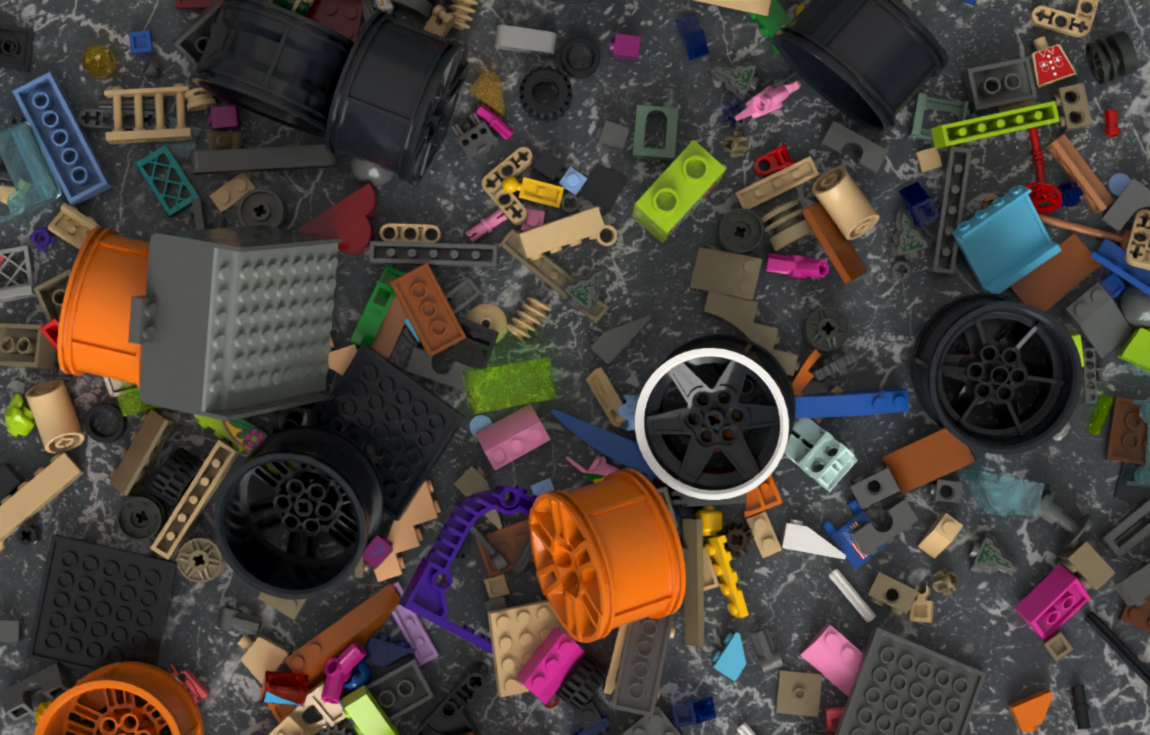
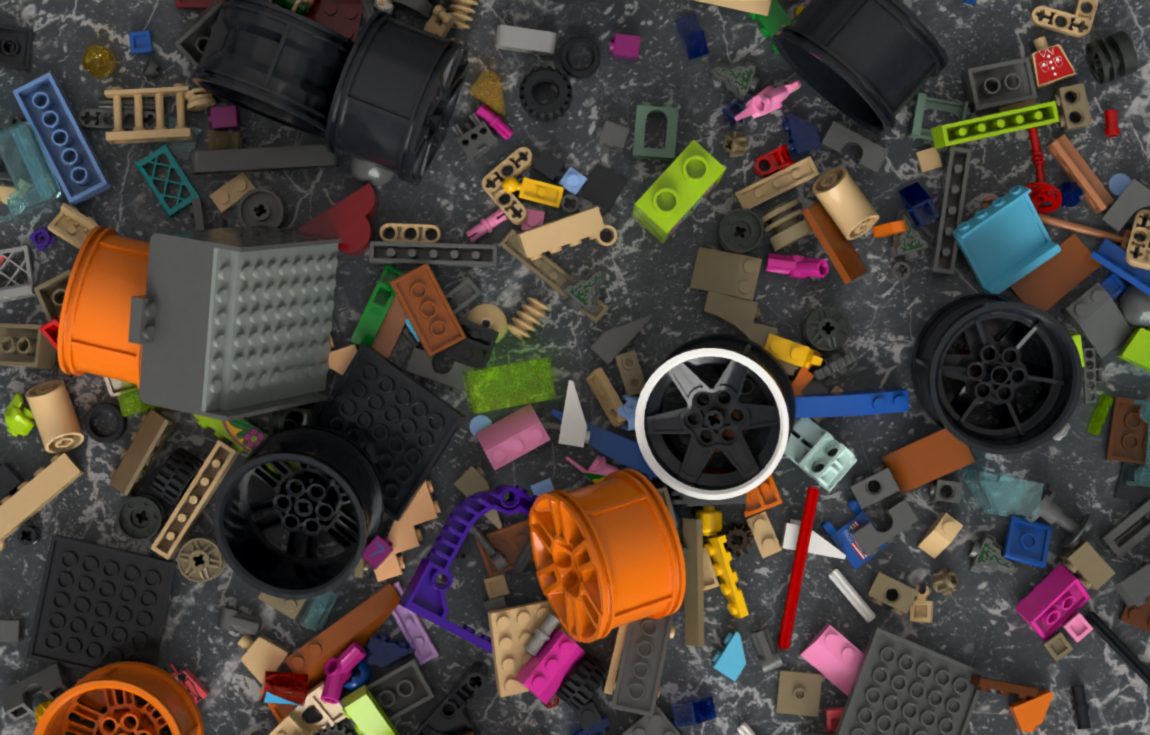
(318, 611): none -> clear light blue panel
(542, 635): none -> light grey pin
(573, 424): none -> white slope
(630, 372): none -> dark tan bracket
(791, 352): none -> yellow hinge
(798, 567): none -> red axle
(802, 135): none -> clear blue slope
(889, 229): none -> orange beam
(1003, 687): none -> reddish brown plate
(1027, 542): none -> blue plate
(1077, 627): none -> bright pink plate

